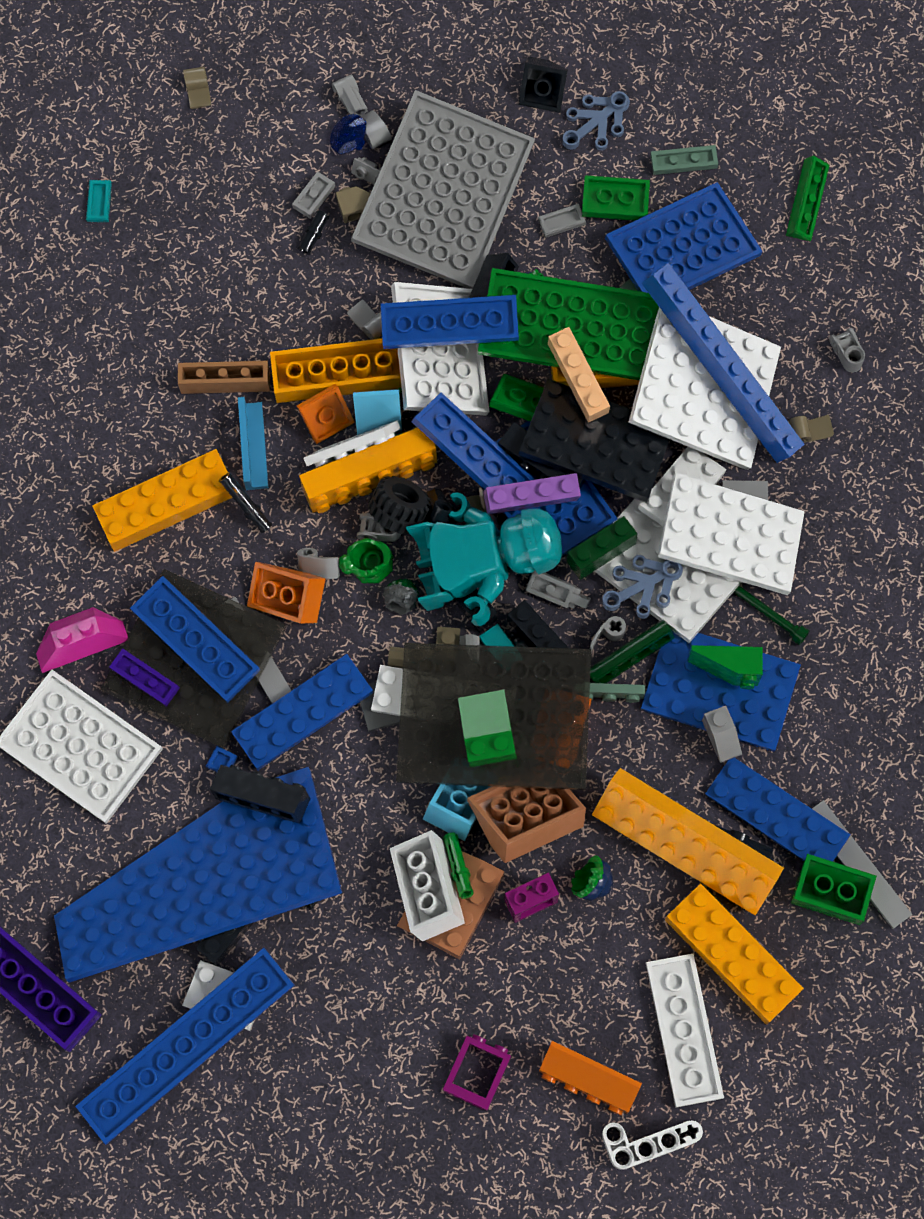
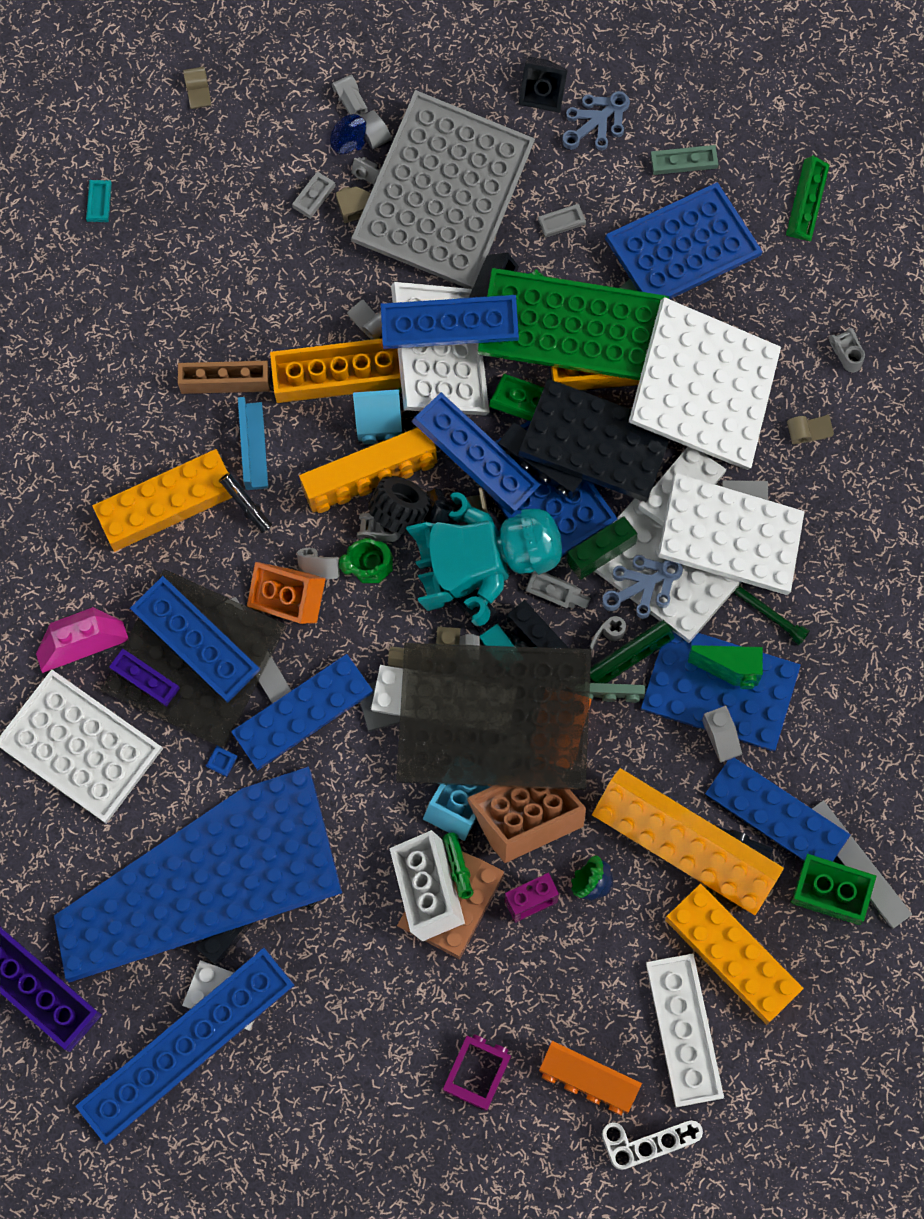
(260, 793): black brick -> none
(313, 232): black pin -> none
(325, 414): orange plate -> none
(352, 444): white plate -> none
(401, 596): dark grey piece -> none
(487, 728): green slope -> none
(531, 493): medium lavender brick -> none
(578, 374): light nougat brick -> none
(615, 198): green plate -> none
(722, 363): blue brick -> none

